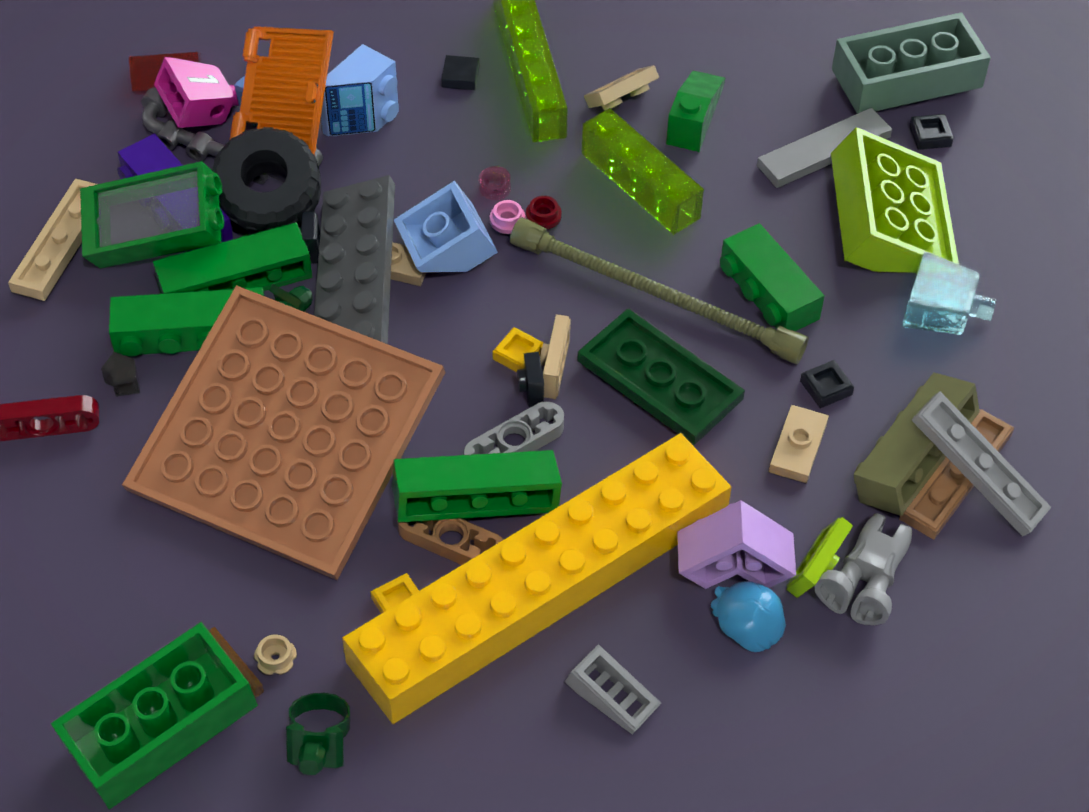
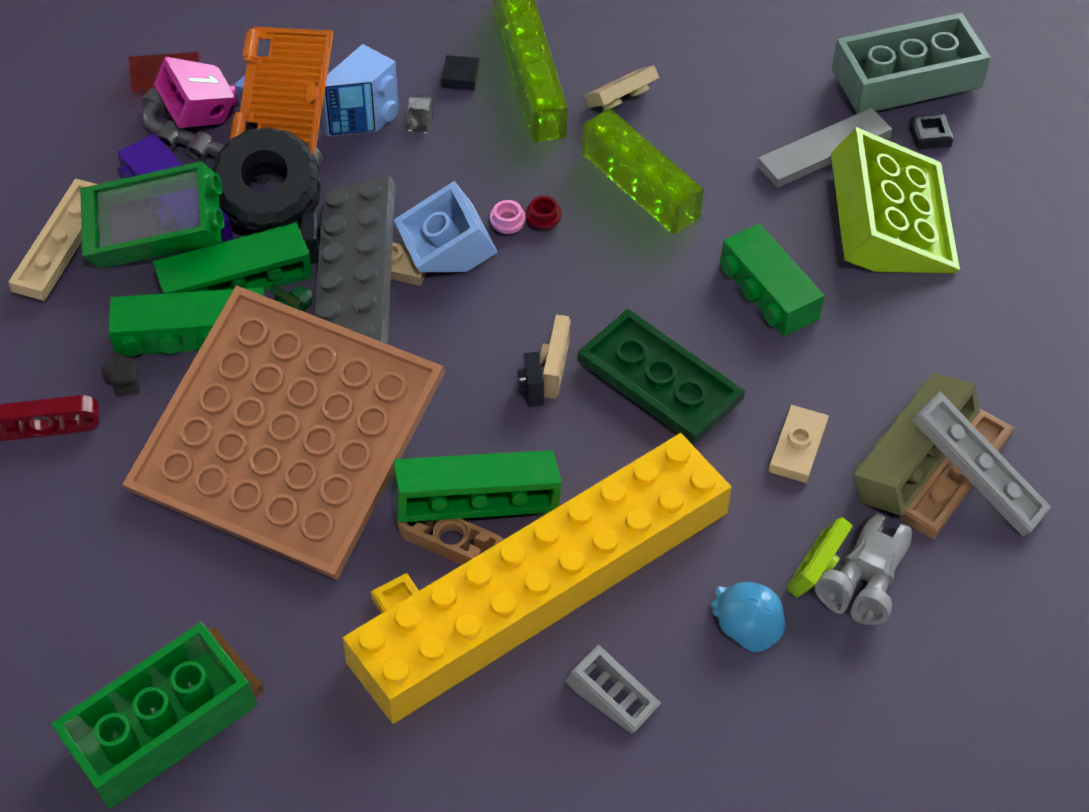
(272, 646): tan plate -> none
(317, 749): dark green piece -> none
(420, 113): none -> clear smoke piece
(498, 175): clear pink bush -> none
(512, 349): yellow tile -> none
(524, 425): light grey beam -> none
(693, 110): green slope -> none
(736, 543): lavender brick -> none
(782, 342): olive hose -> none
(827, 384): black tile -> none
(945, 297): clear light blue torso -> none

